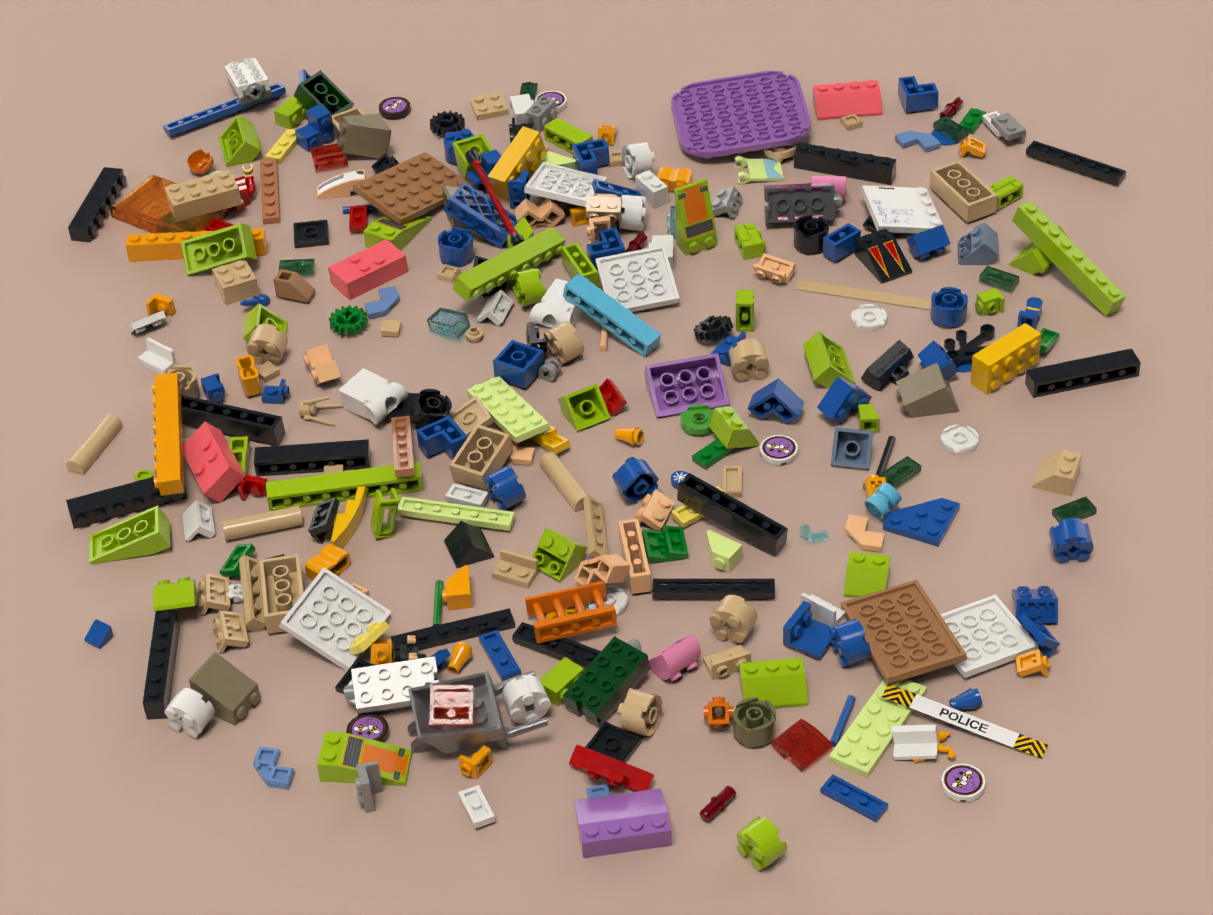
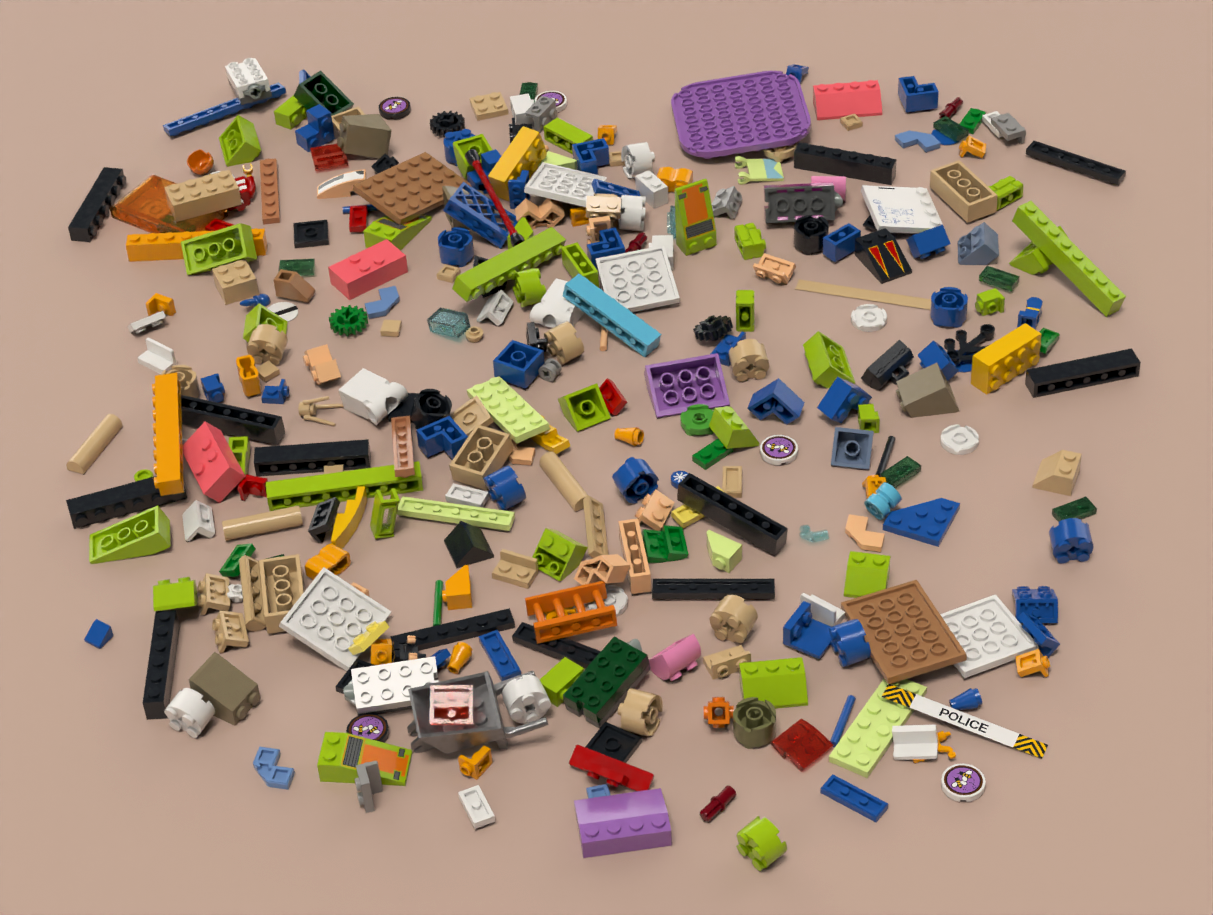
(283, 146): light yellow plate -> none
(285, 310): none -> white sticker
(797, 71): none -> blue bracket

